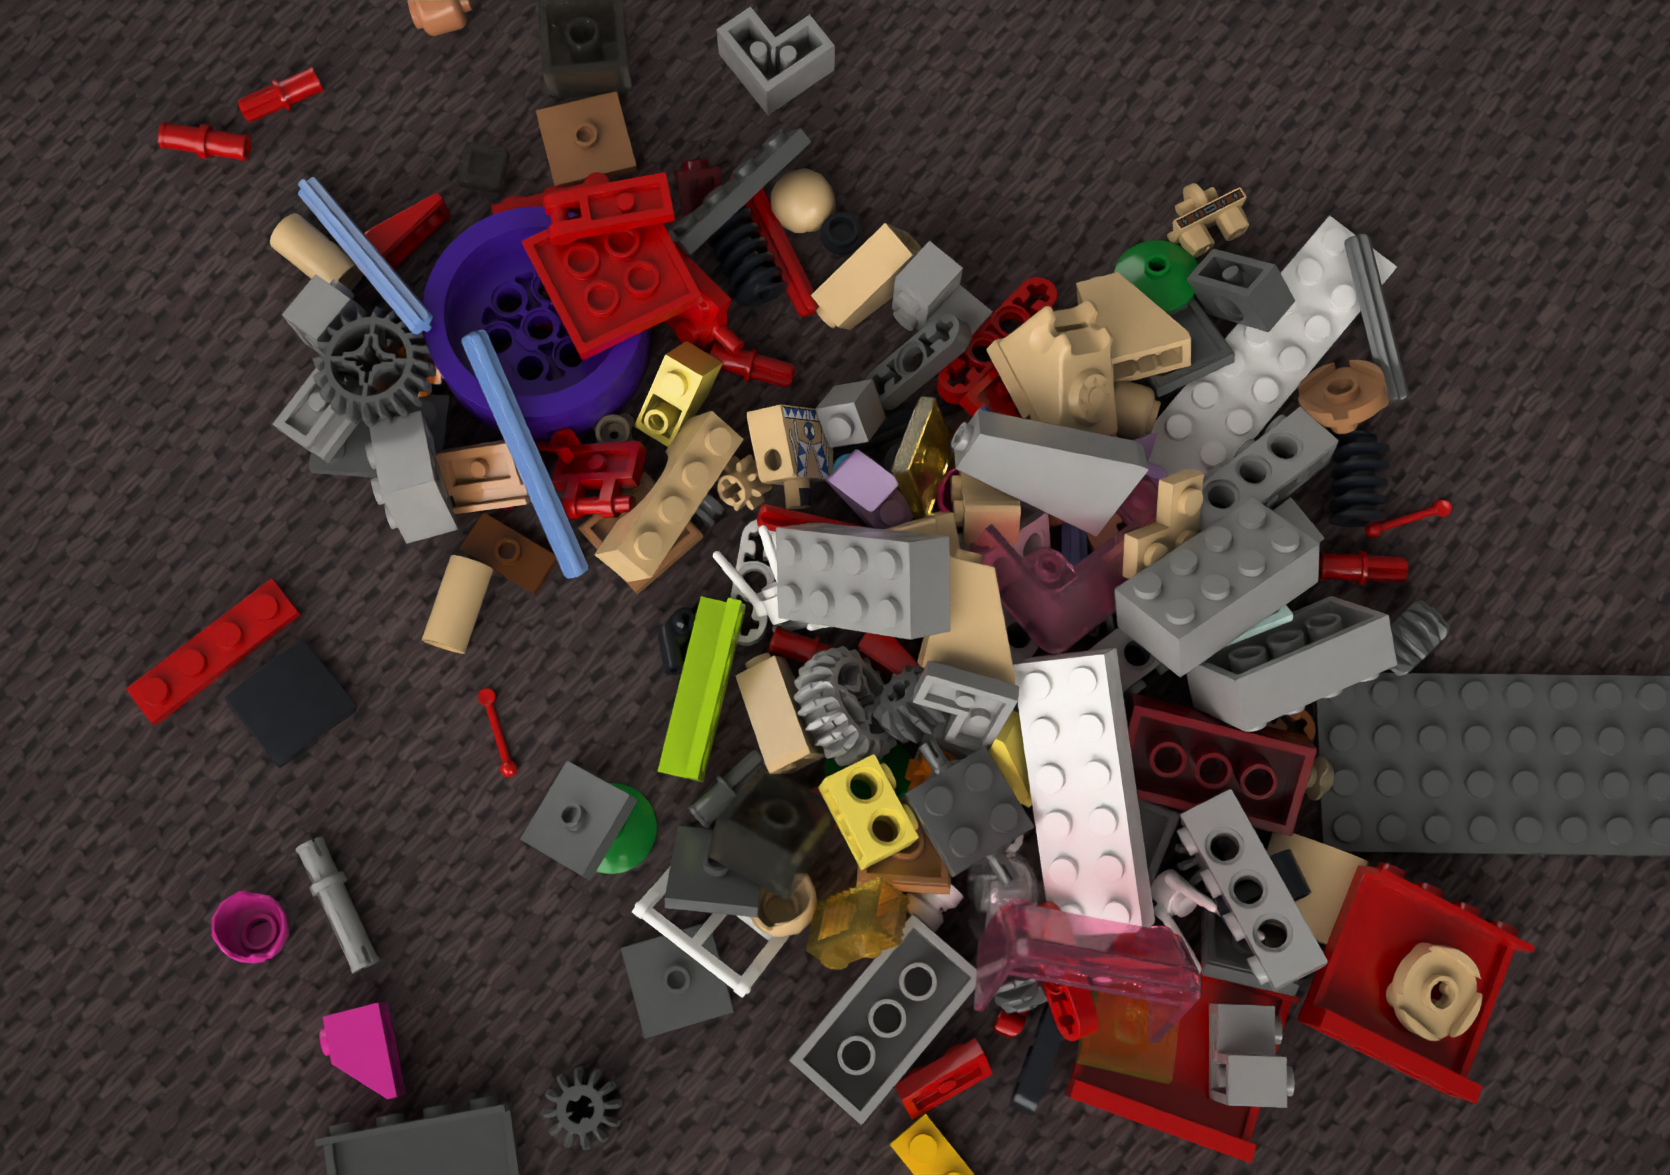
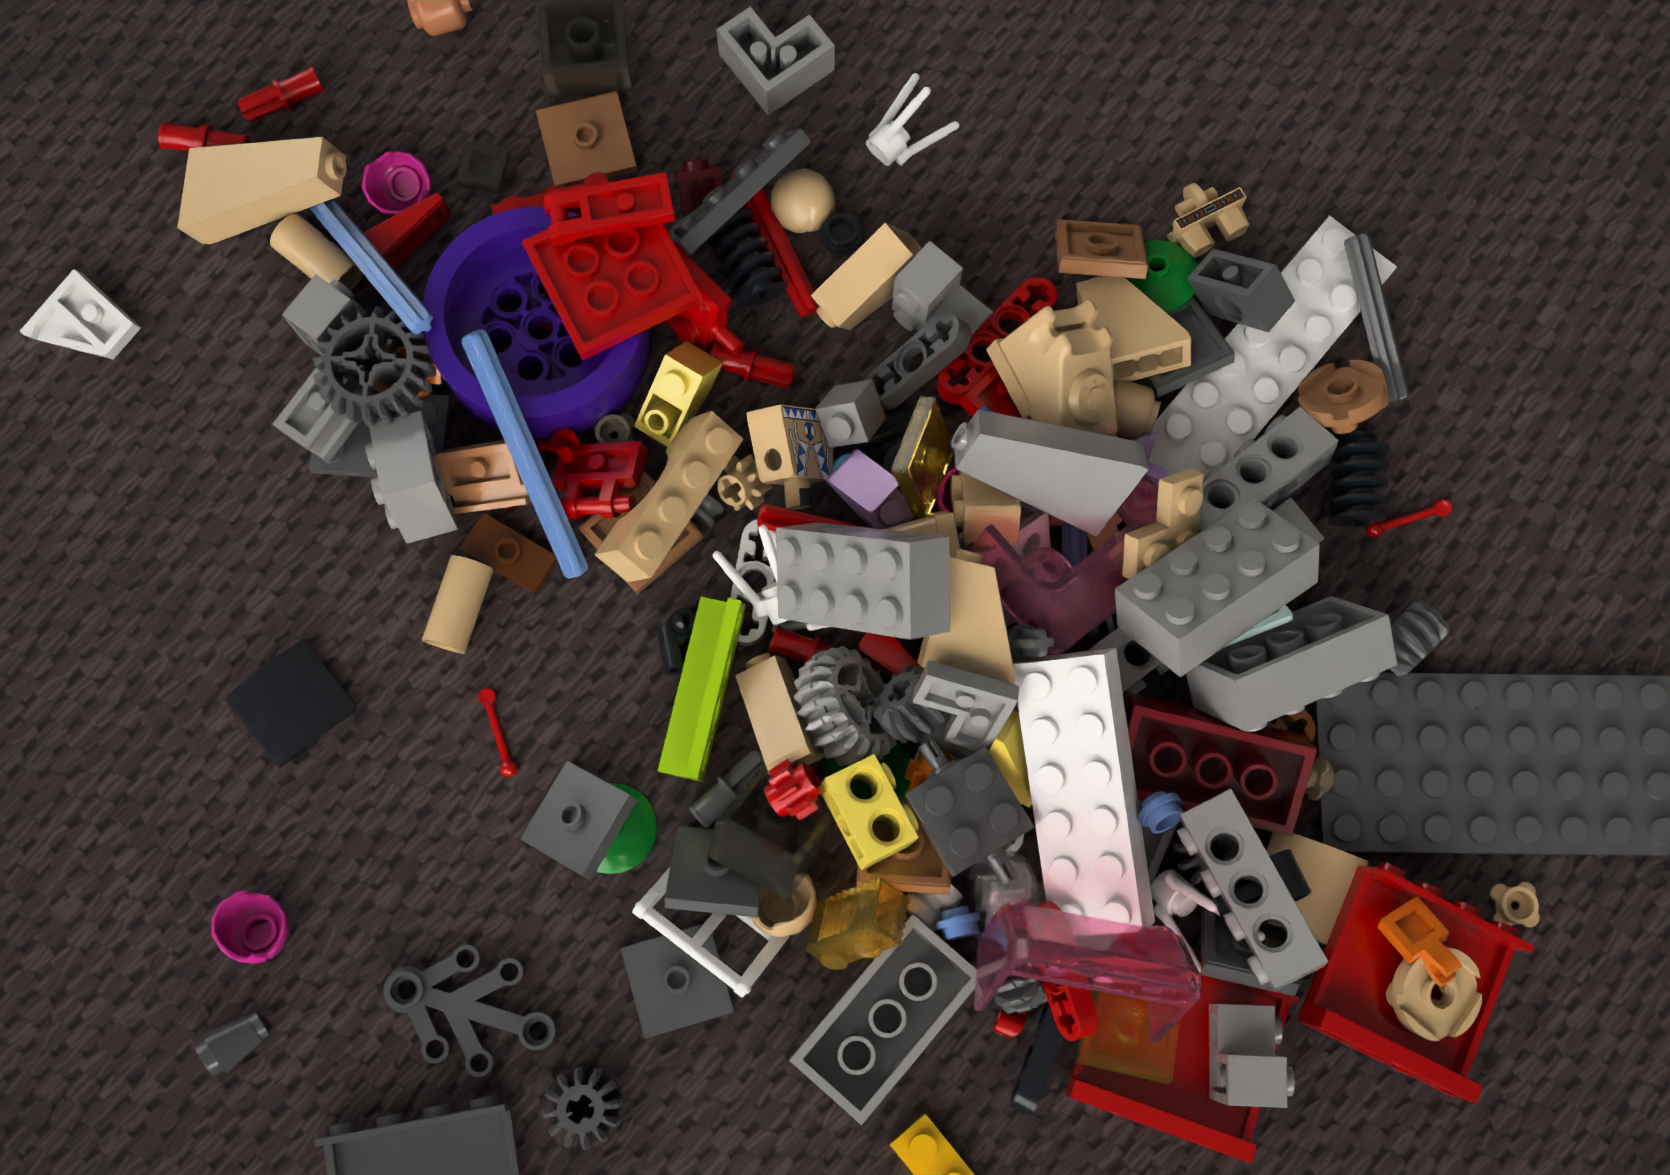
(82, 319): none -> white wing
(213, 652): red plate -> none
(231, 1043): none -> dark grey cone
(256, 183): none -> tan slope
(337, 904): light grey pin -> none
(365, 1047): dark pink slope -> none
(394, 176): none -> dark pink hair
(462, 1007): none -> dark grey plant
(793, 789): none -> red gear
(890, 138): none -> white plant
(943, 1079): red plate -> none
(958, 923): none -> medium blue plate
(1028, 642): none -> dark grey axle
(1100, 249): none -> medium nougat plate
(1161, 811): none -> medium blue plate
(1362, 568): red axle -> none
(1420, 934): none -> orange plate
(1527, 902): none -> tan plate

